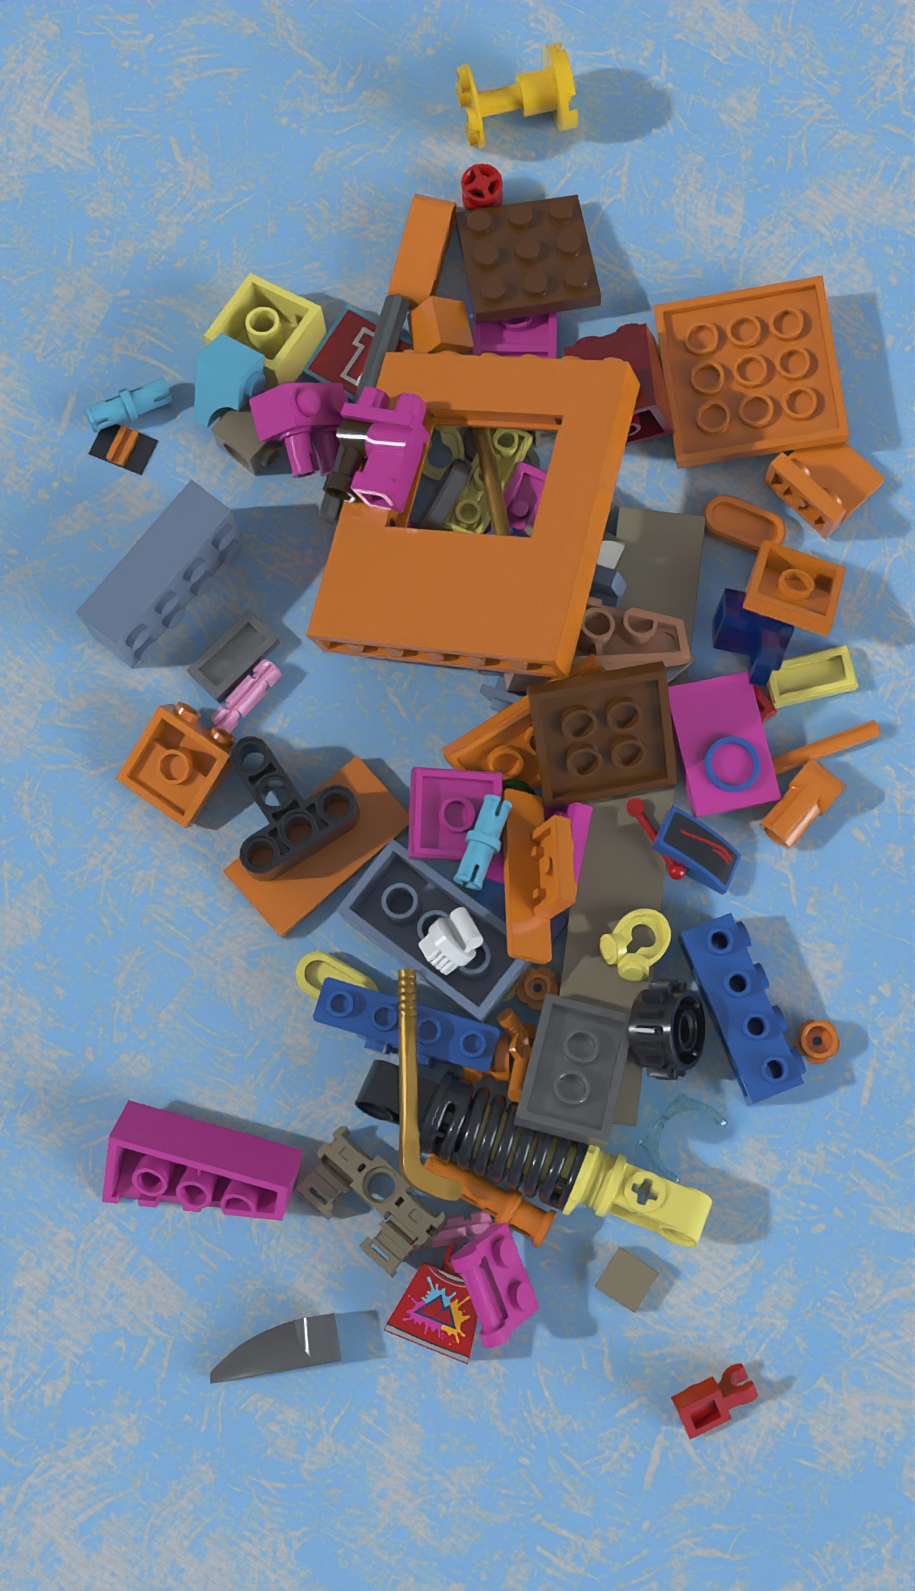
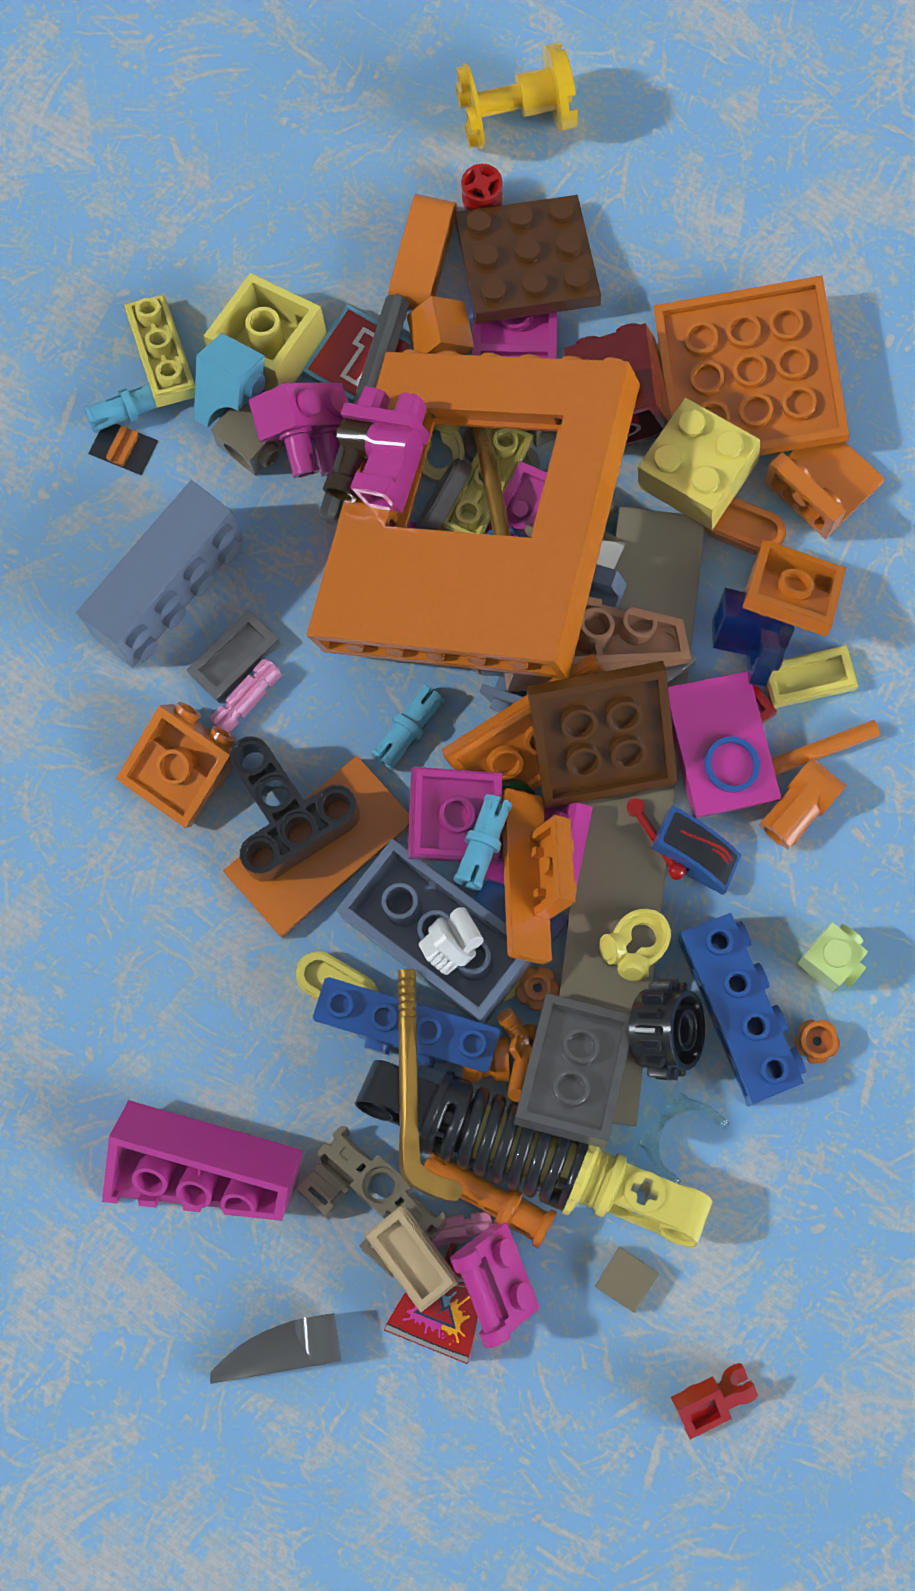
(160, 350): none -> light yellow tile
(408, 727): none -> medium azure pin
(412, 1258): none -> tan tile
(698, 463): none -> light yellow brick
(835, 957): none -> yellowish green brick

